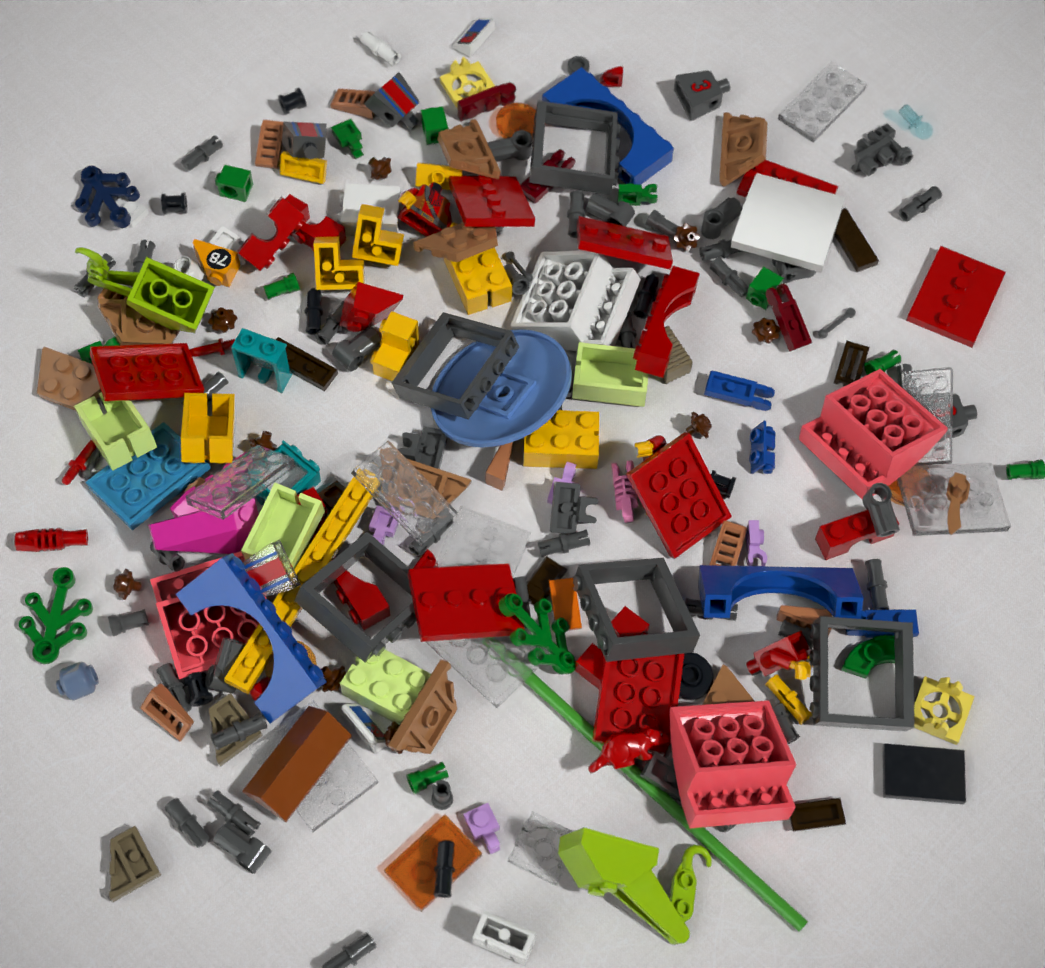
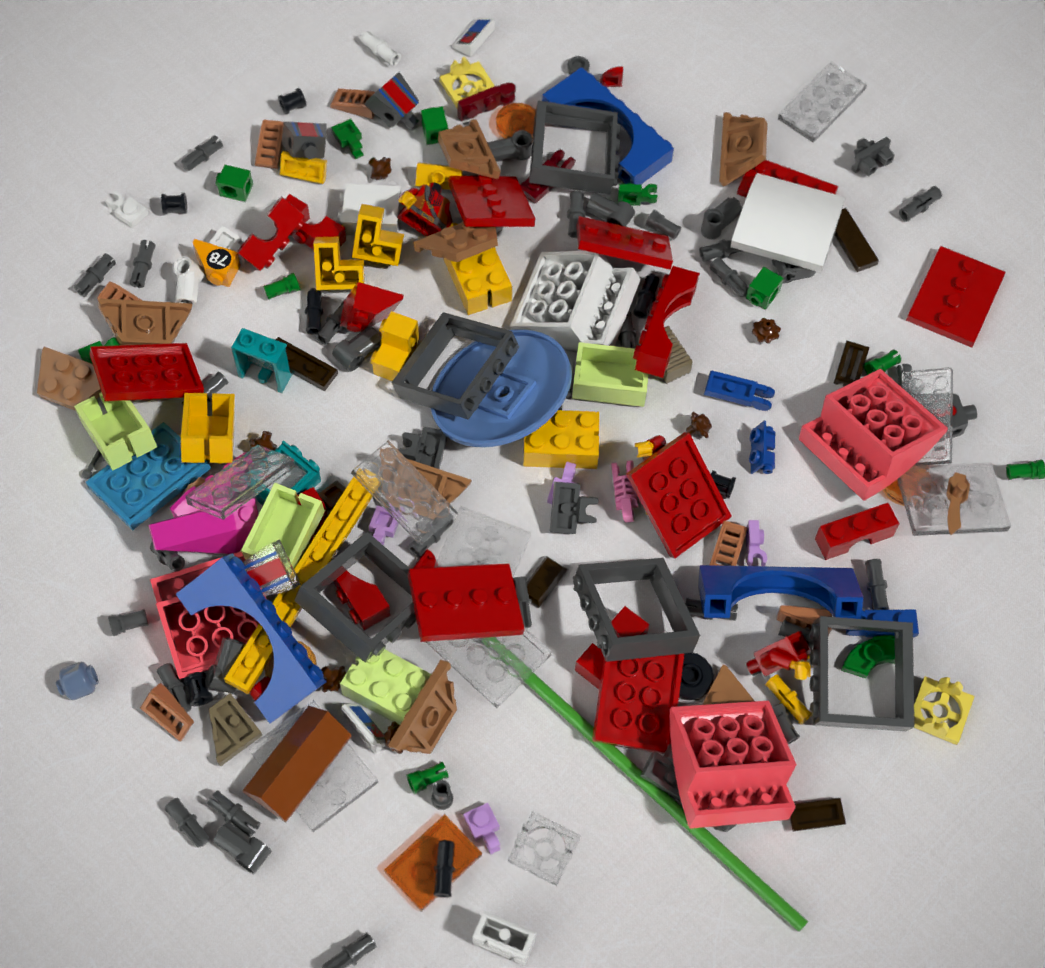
(49, 539): red hinge -> none
(55, 619): green plant -> none
(78, 464): red piece -> none
(93, 178): dark blue plant -> none
(125, 584): reddish brown plant -> none
(130, 864): dark tan wing -> none
(157, 291): lime slope -> none
(220, 347): red piece -> none
(222, 320): reddish brown plant -> none
(238, 731): dark grey pin -> none
(498, 468): nougat slope -> none
(510, 256): dark grey hinge -> none
(519, 282): dark grey pin -> none
(559, 657): green plant -> none
(563, 543): dark grey pin -> none
(565, 602): orange tile -> none
(623, 747): red animal -> none
(624, 868): lime slope -> none
(686, 237): reddish brown plant -> none
(700, 92): dark grey torso -> none
(788, 317): dark red hinge -> none
(850, 313): dark grey hinge -> none
(881, 512): dark grey piece -> none
(903, 155): dark grey hinge -> none
(922, 129): clear light blue axle -> none
(924, 774): black tile -> none

